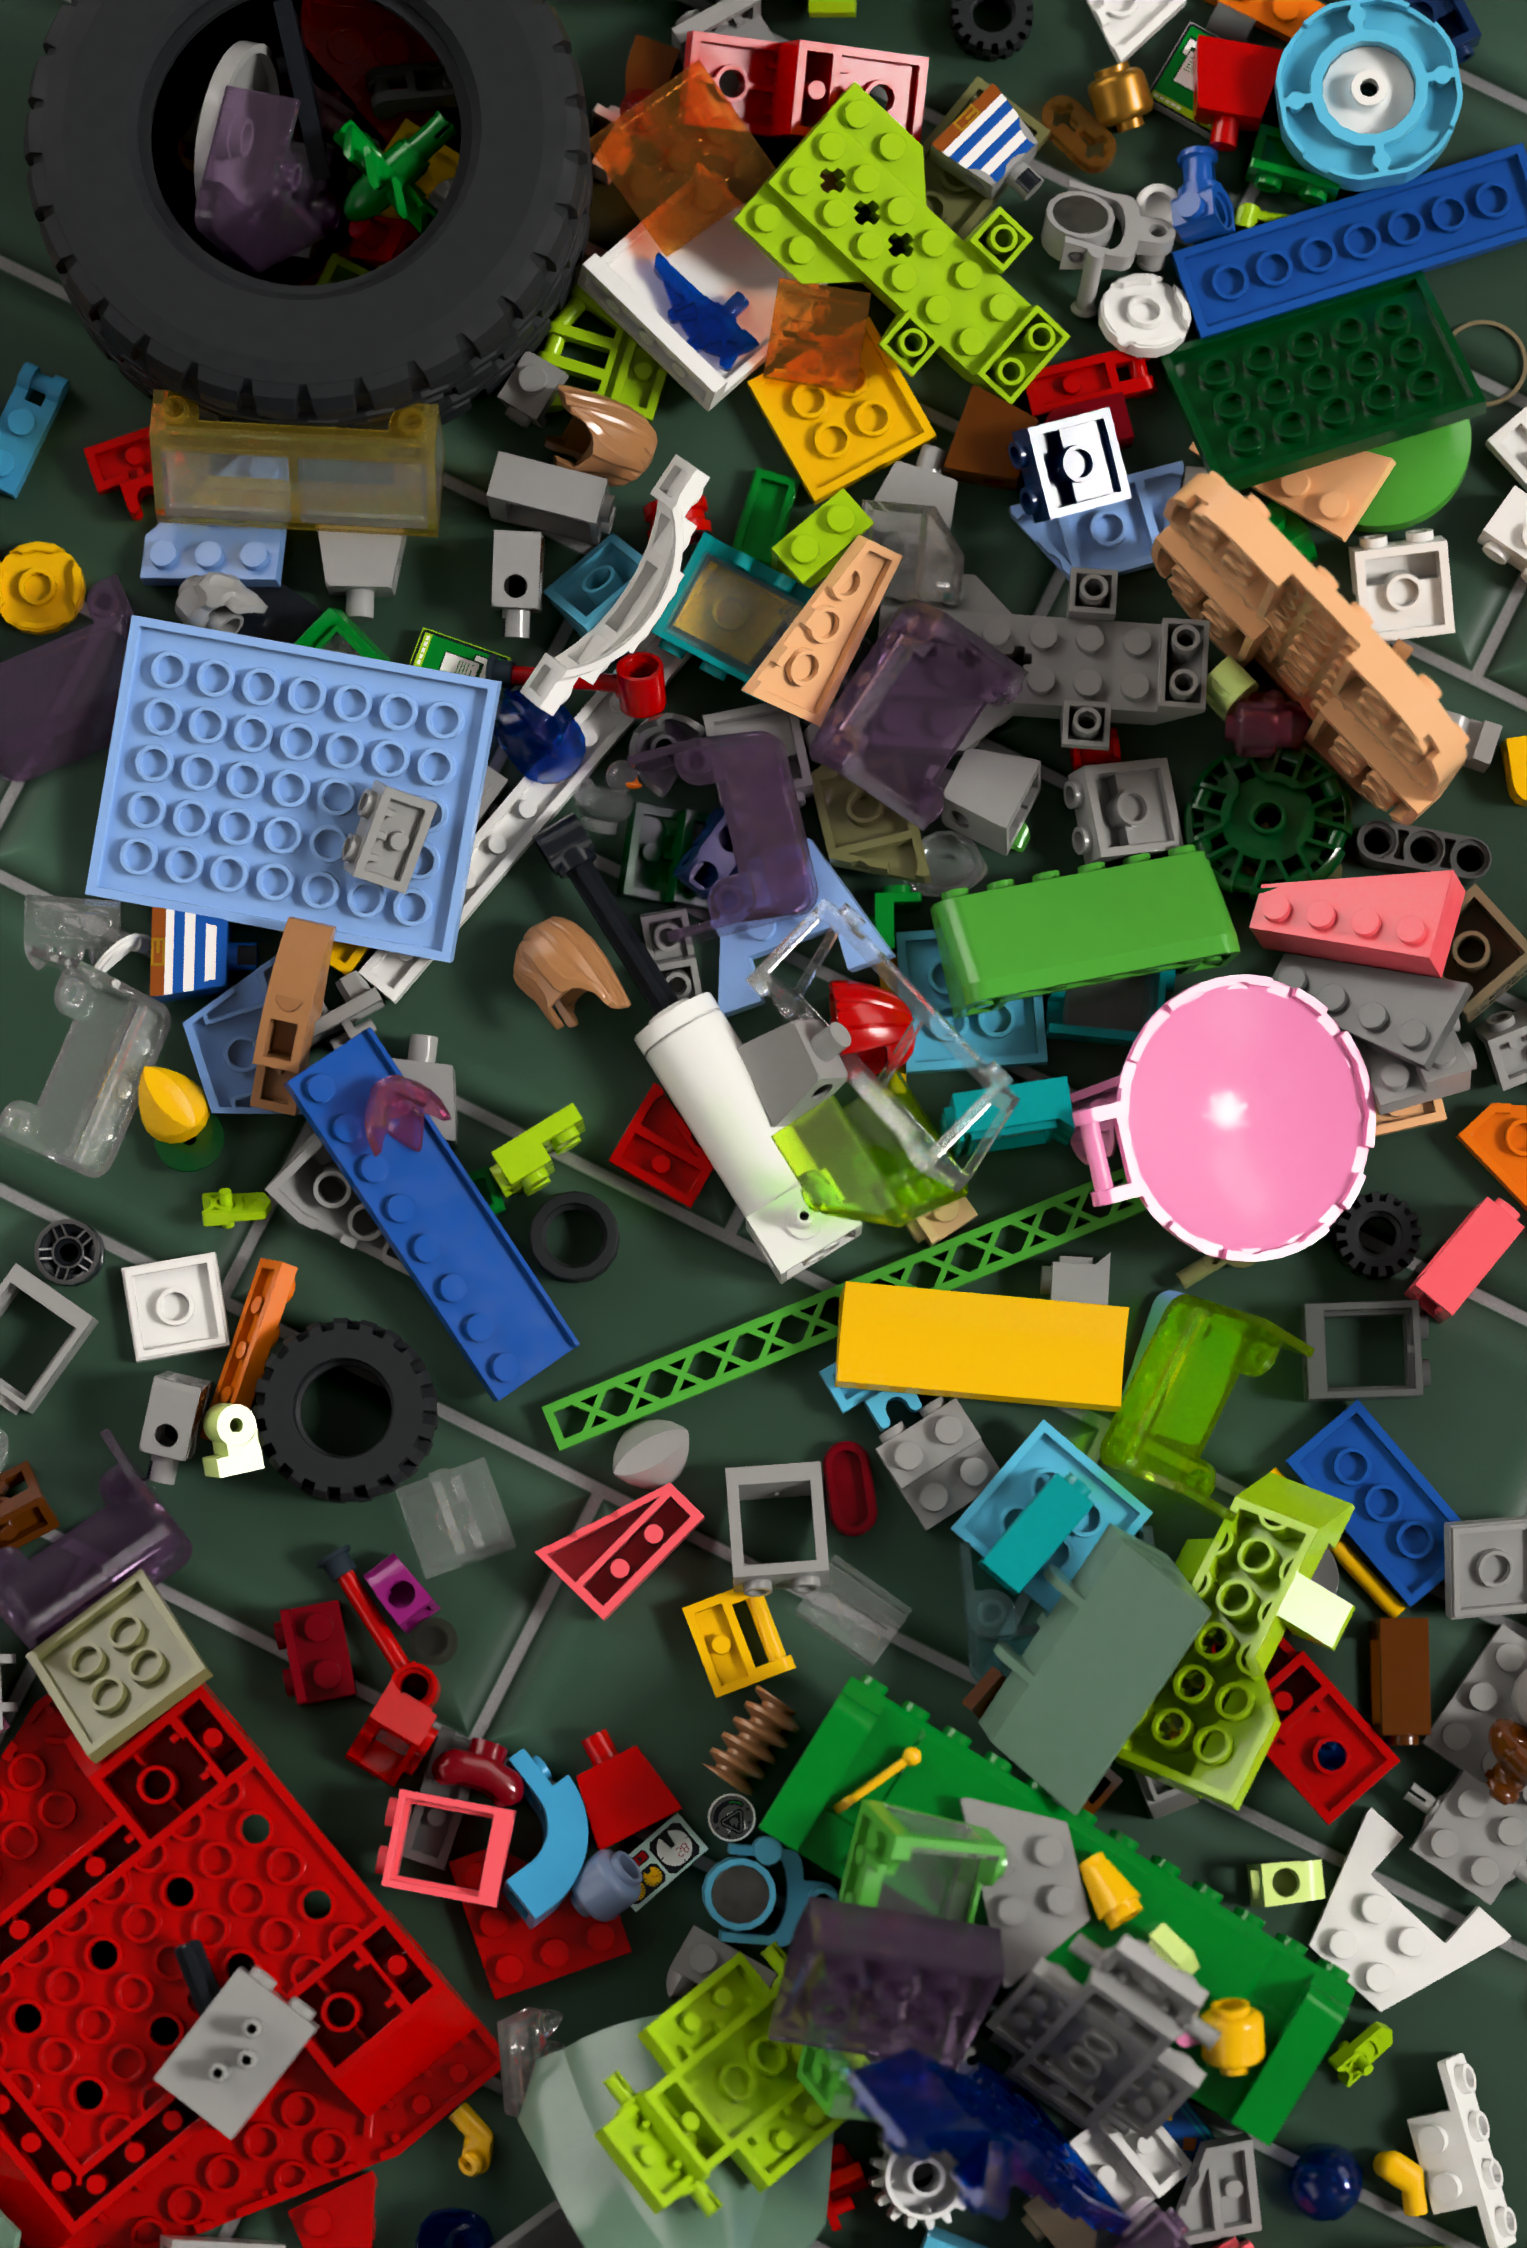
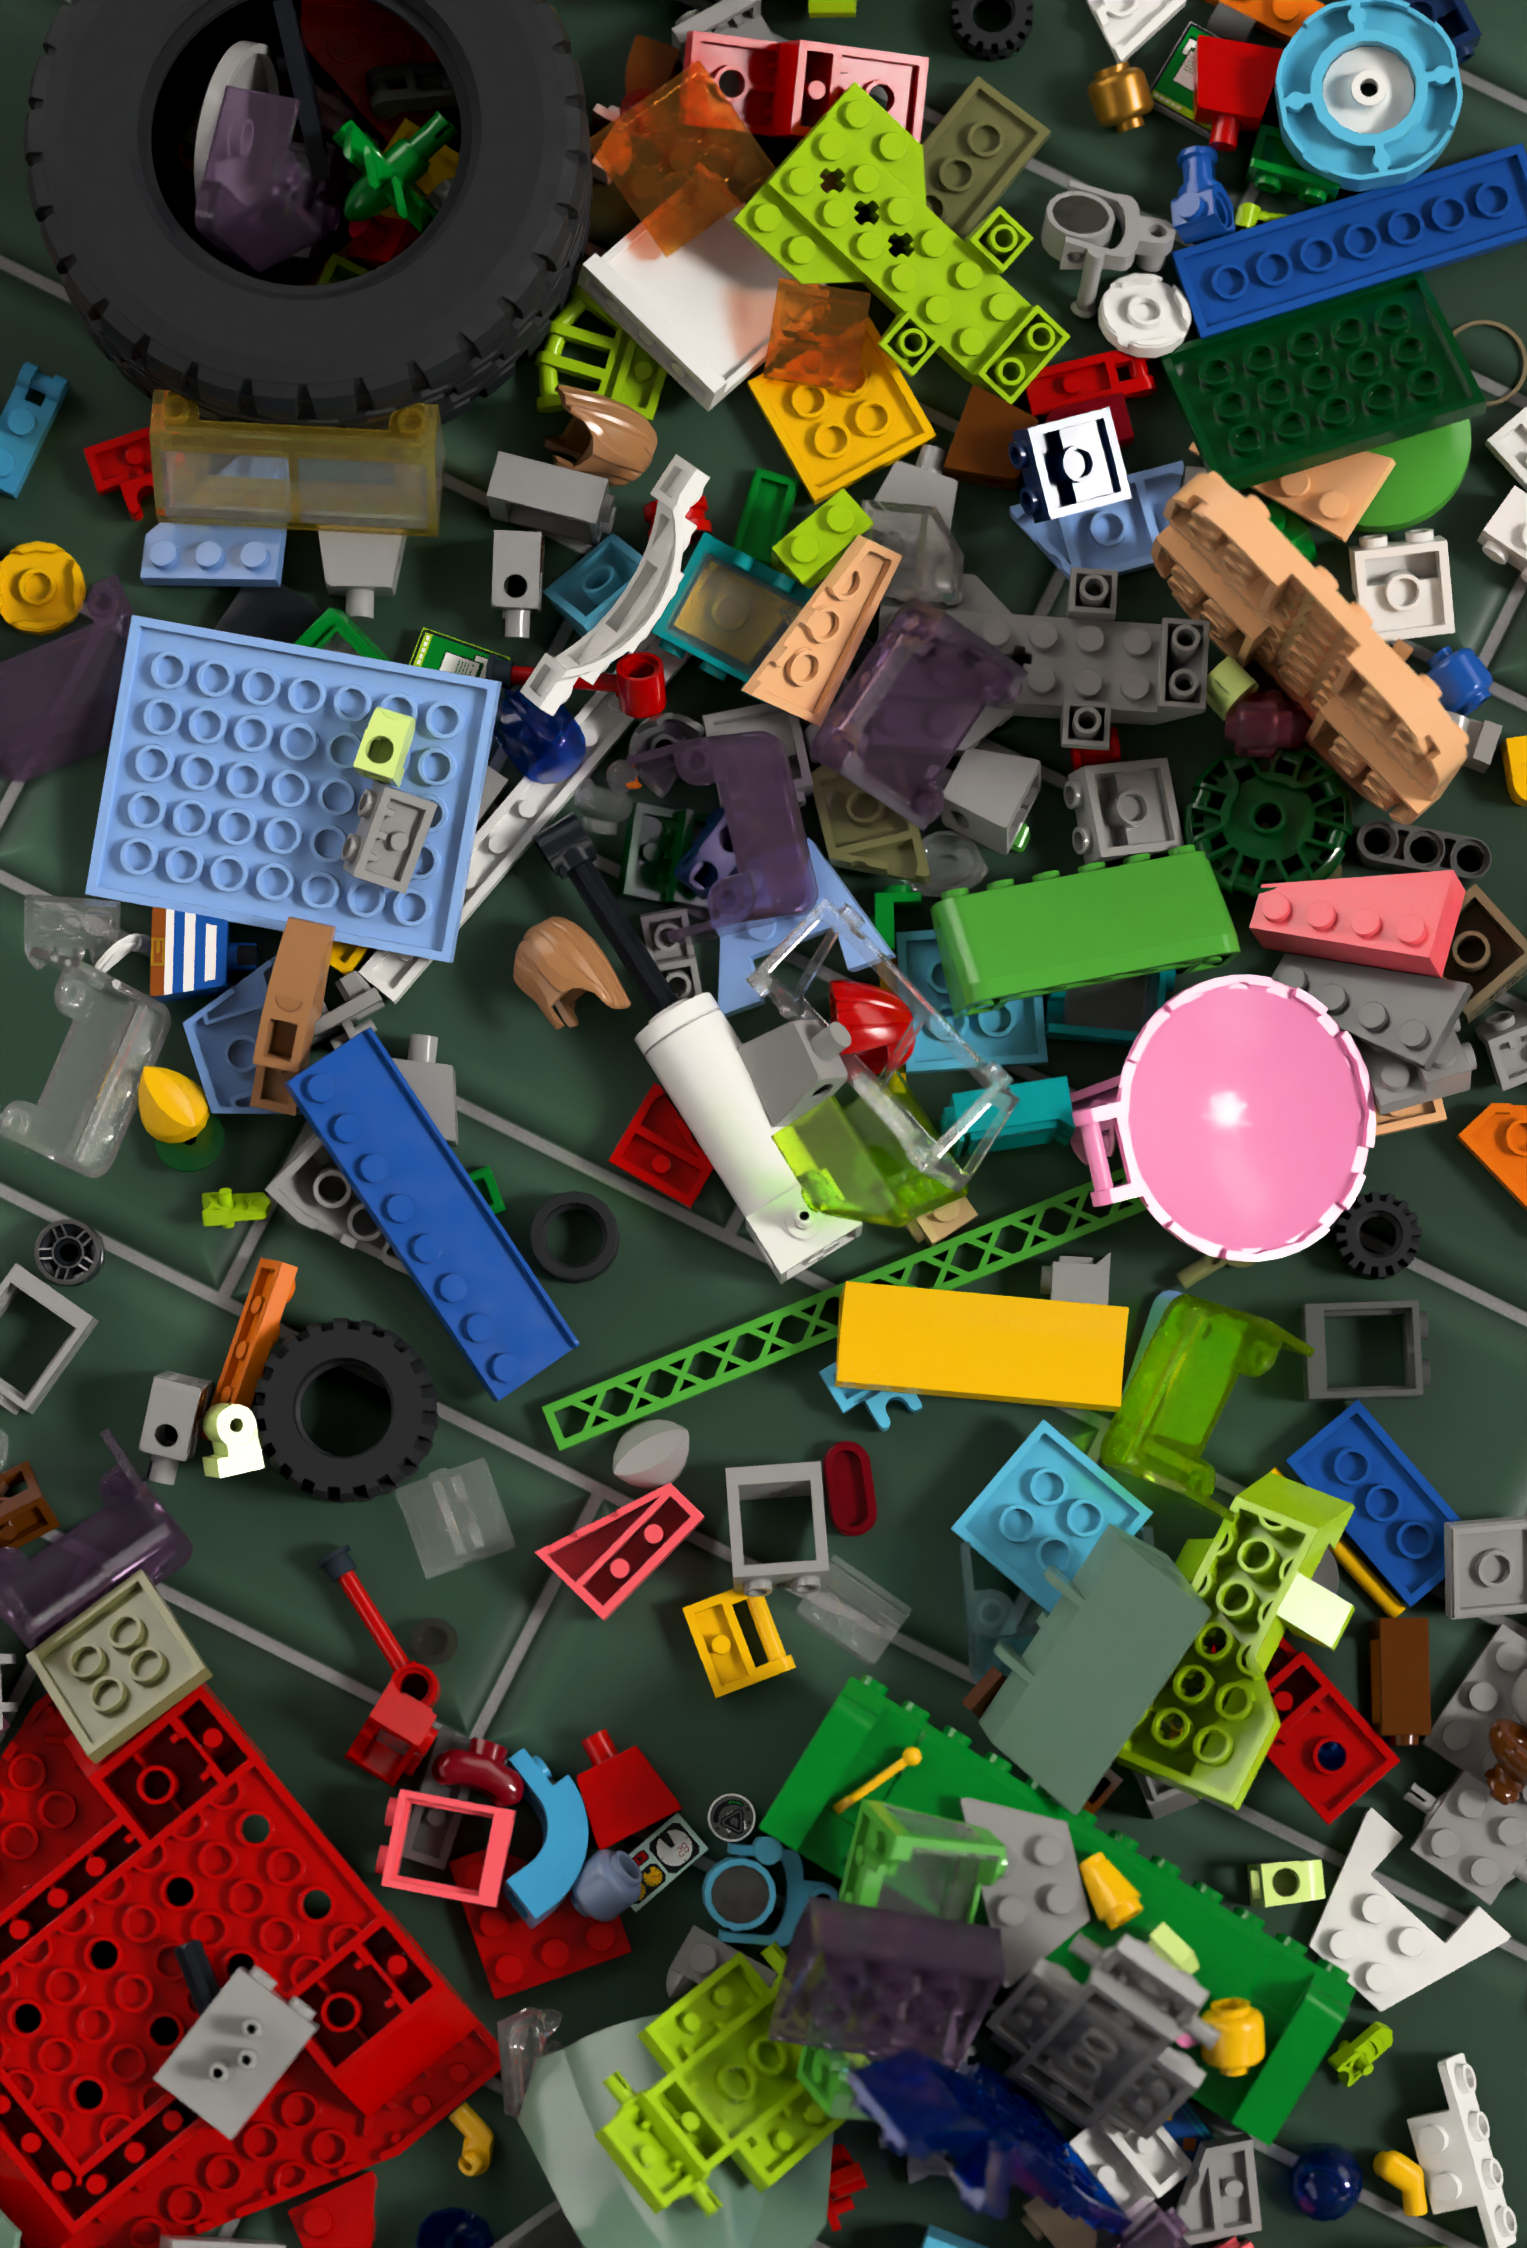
(176, 1307): white tile -> none
(216, 602): light grey head -> none
(316, 1653): dark red bracket -> none
(385, 746): none -> yellowish green leg
(399, 1109): clear pink piece -> none
(401, 1593): magenta leg -> none
(525, 1160): lime plate -> none
(531, 390): light grey bracket -> none
(706, 322): clear blue piece -> none
(753, 1741): medium nougat piece -> none
(922, 2203): white gear -> none
(937, 1461): light grey plate -> none
(989, 148): torso -> none
(1037, 1532): teal window -> none
(1086, 126): clear orange beam -> none
(1156, 201): white tile -> none
(1461, 679): none -> blue head
(1465, 1258): coral window -> none

